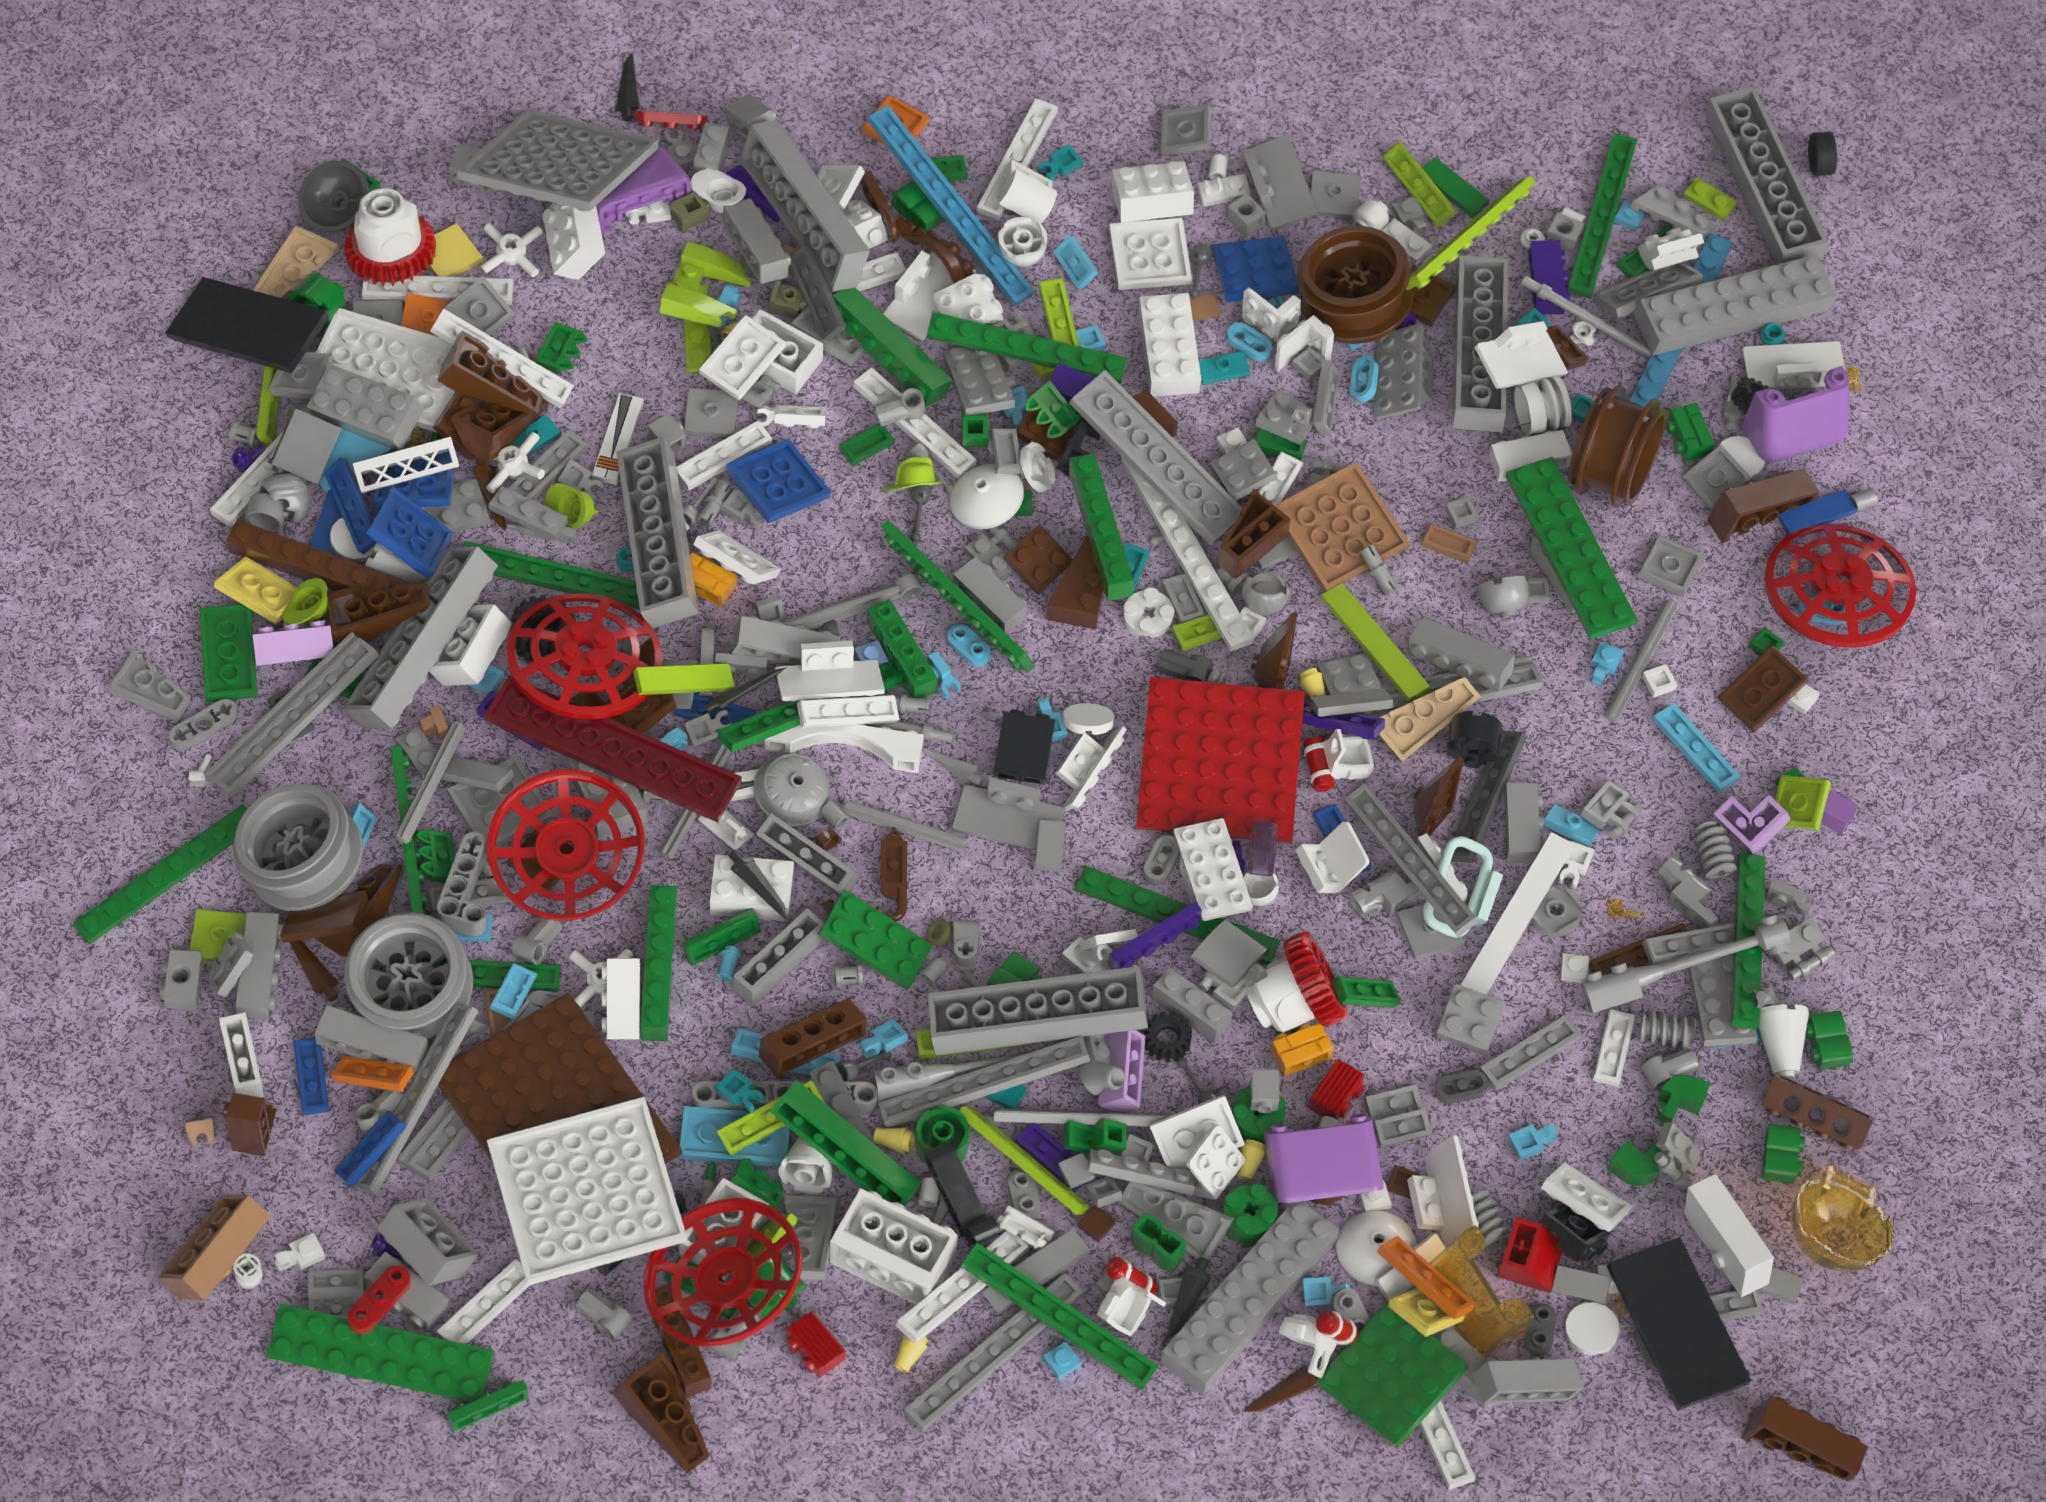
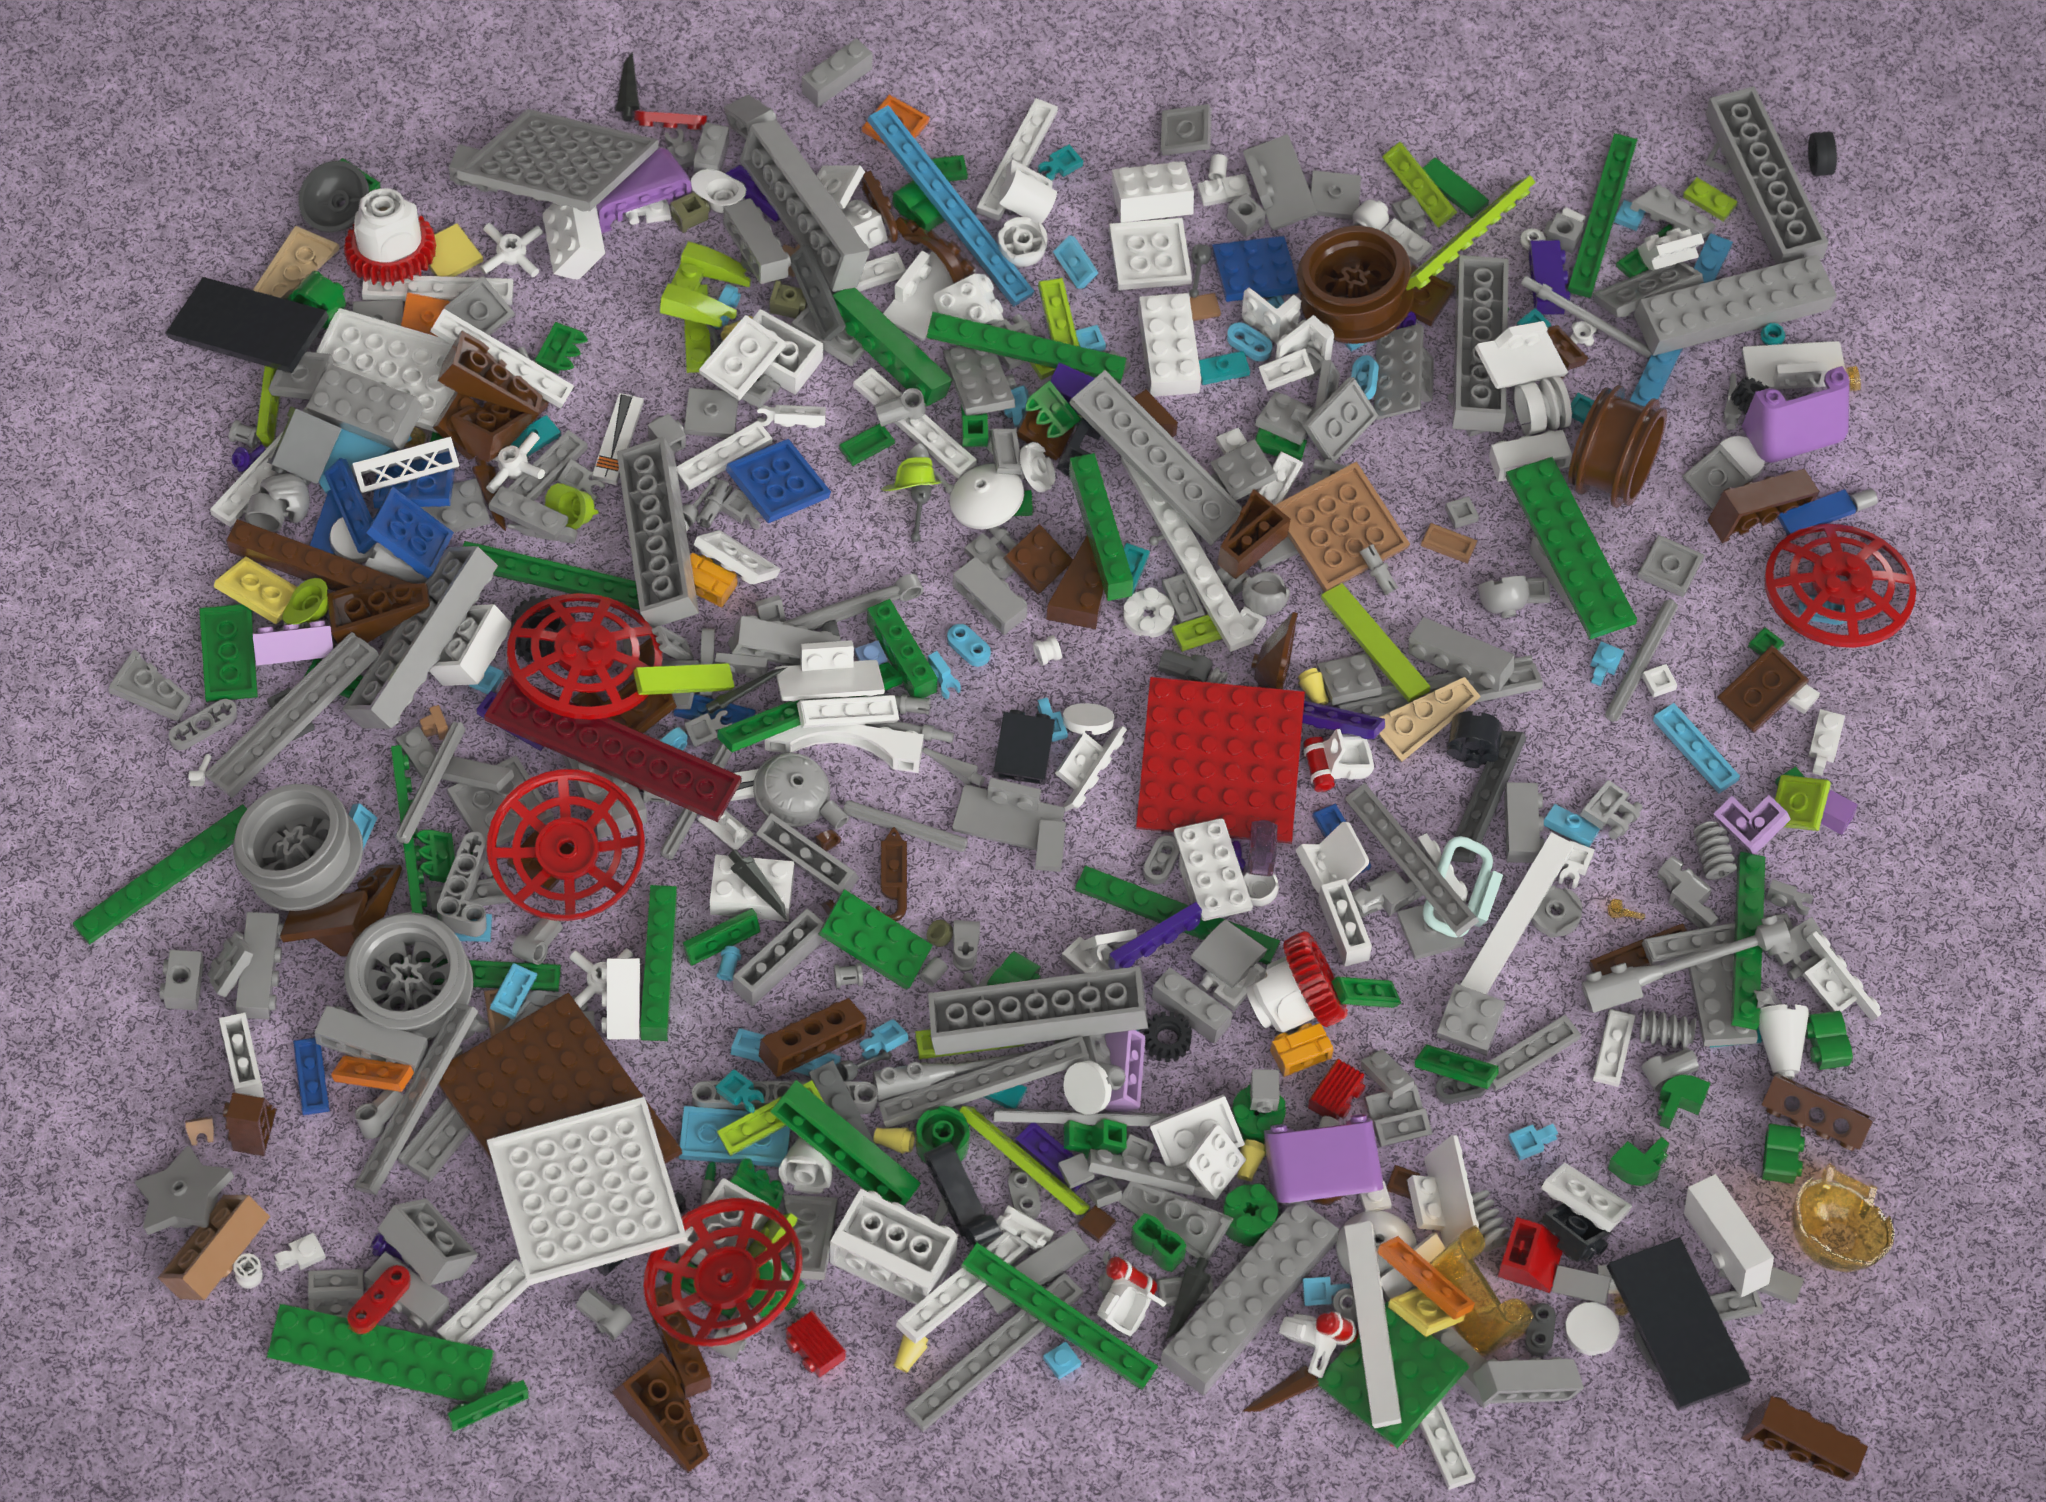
(182, 1193): none -> light grey plate
(213, 929): lime plate -> none
(316, 973): reddish brown bar -> none
(370, 1148): blue tile -> none
(623, 553): teal plate -> none
(672, 644): none -> light grey tile
(837, 72): none -> light grey brick
(928, 1193): white hinge -> none
(956, 597): green plate -> none
(1047, 650): none -> white wheel
(1087, 1087): none -> white tile
(1204, 1095): dark grey hinge -> none
(1286, 369): none -> white plate
(1340, 420): none -> light grey tile
(1345, 922): none -> white brick
(1351, 702): light grey tile -> none
(1372, 1324): none -> white tile
(1387, 1074): none -> light grey plate
(1437, 798): reddish brown wedge -> none
(1456, 1066): none -> green tile
(1574, 968): white plate -> none
(1677, 1155): light grey plate -> none
(1689, 432): green brick -> none
(1825, 739): none -> white plate
(1835, 983): none -> white bracket

